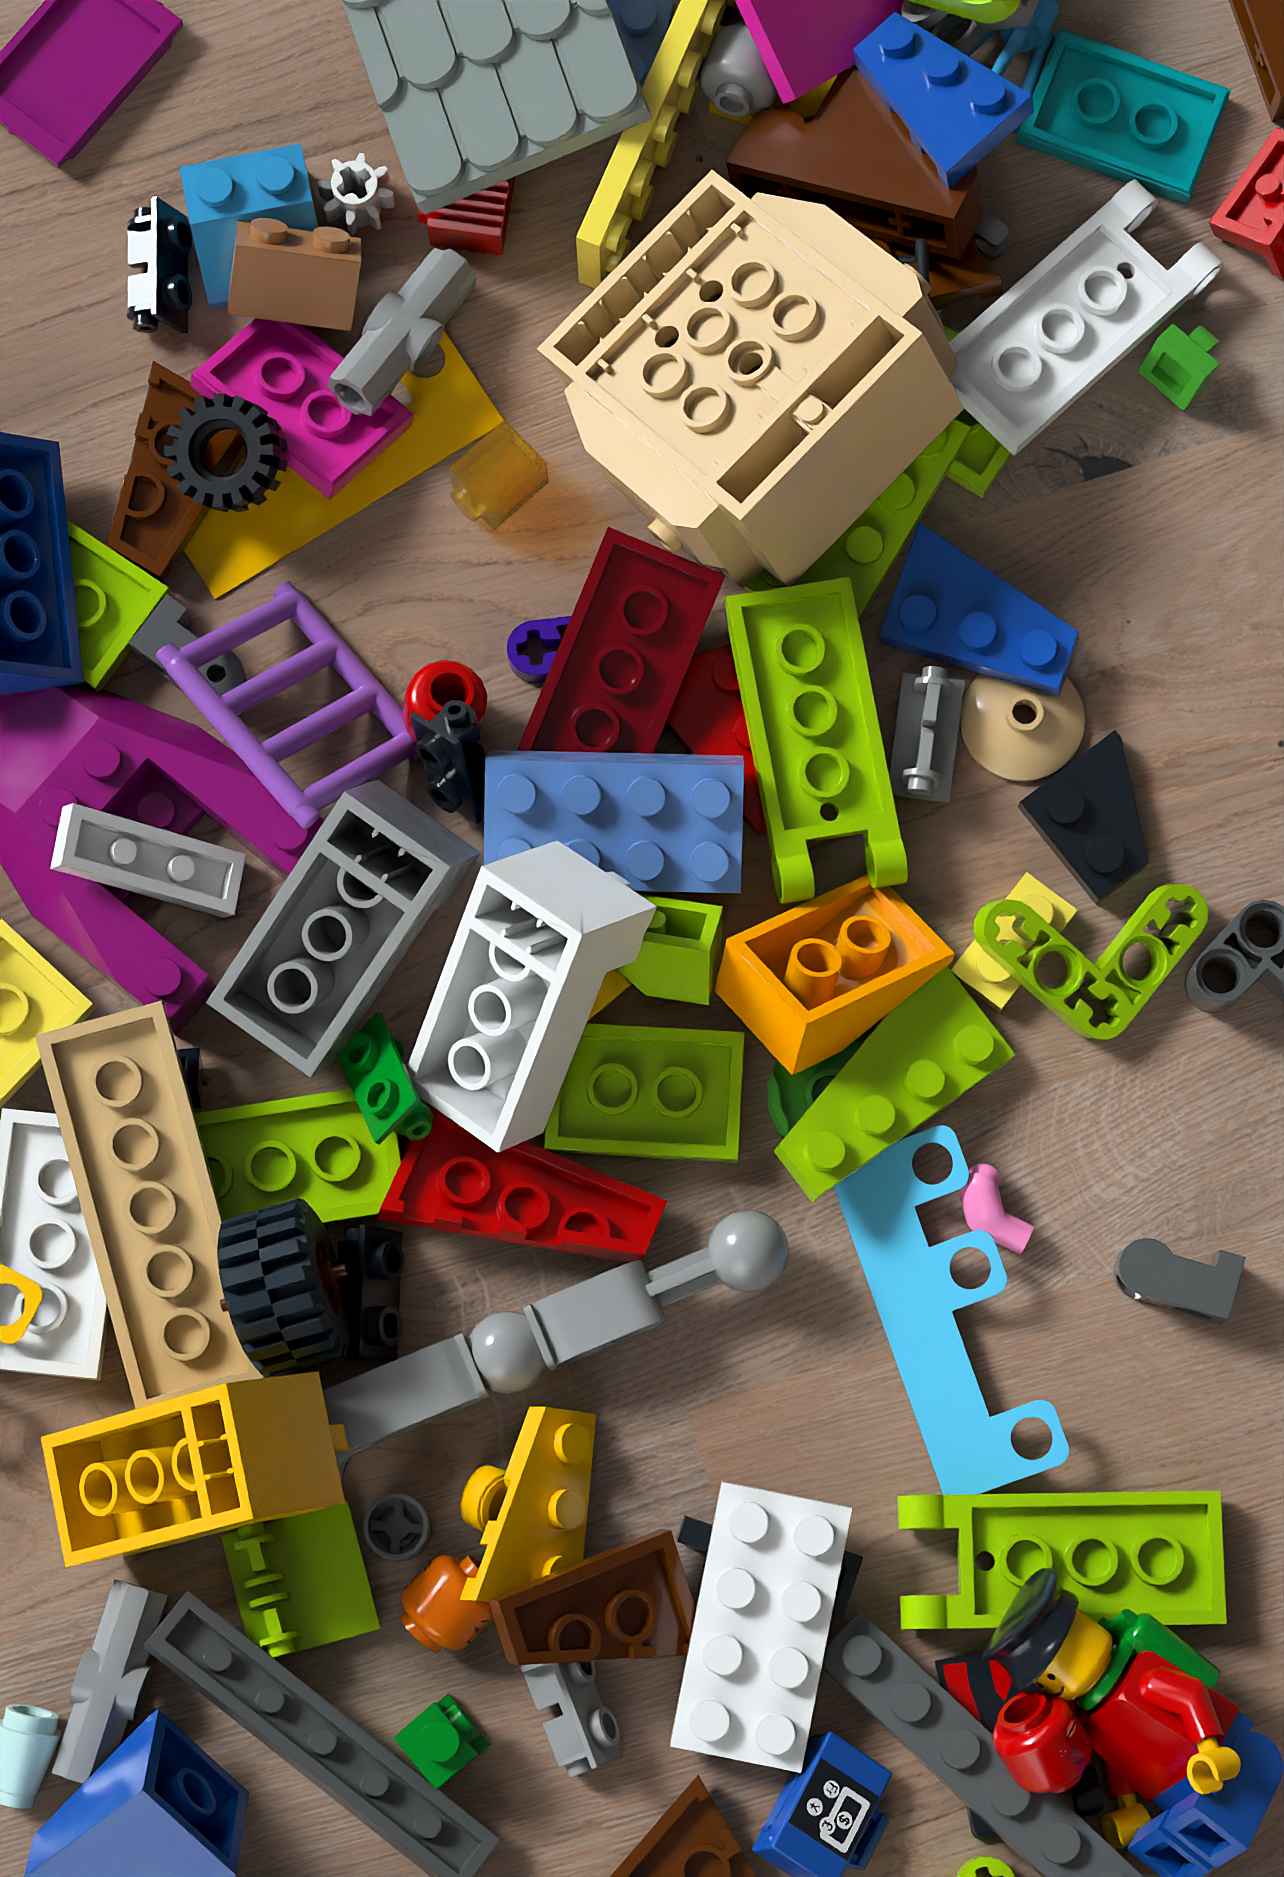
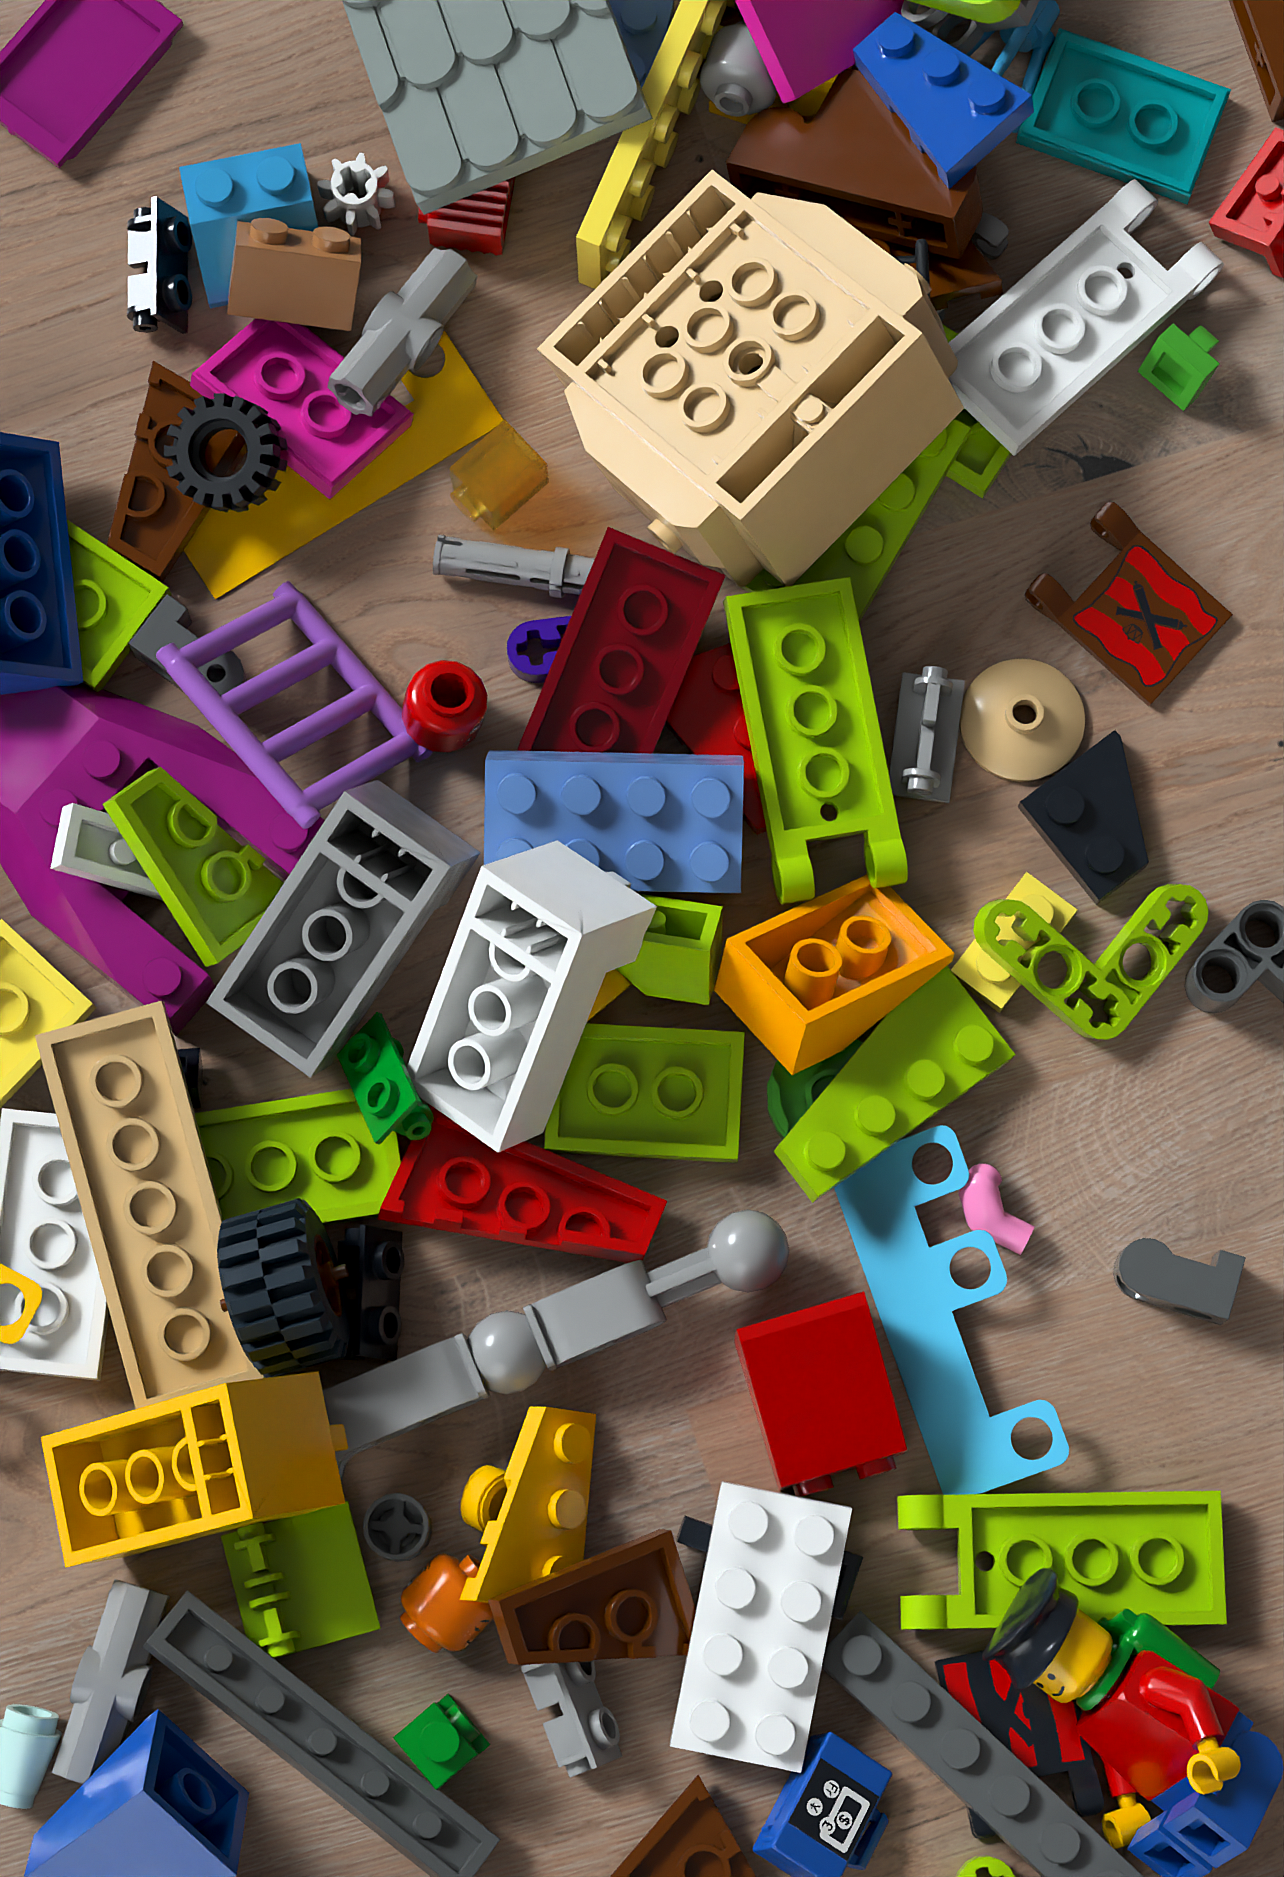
(196, 866): none -> lime wing
(452, 758): black hinge -> none
(512, 565): none -> light grey pin
(821, 1394): none -> red slope
(974, 619): blue wing -> none
(1042, 1742): red head -> none
(1139, 614): none -> flag

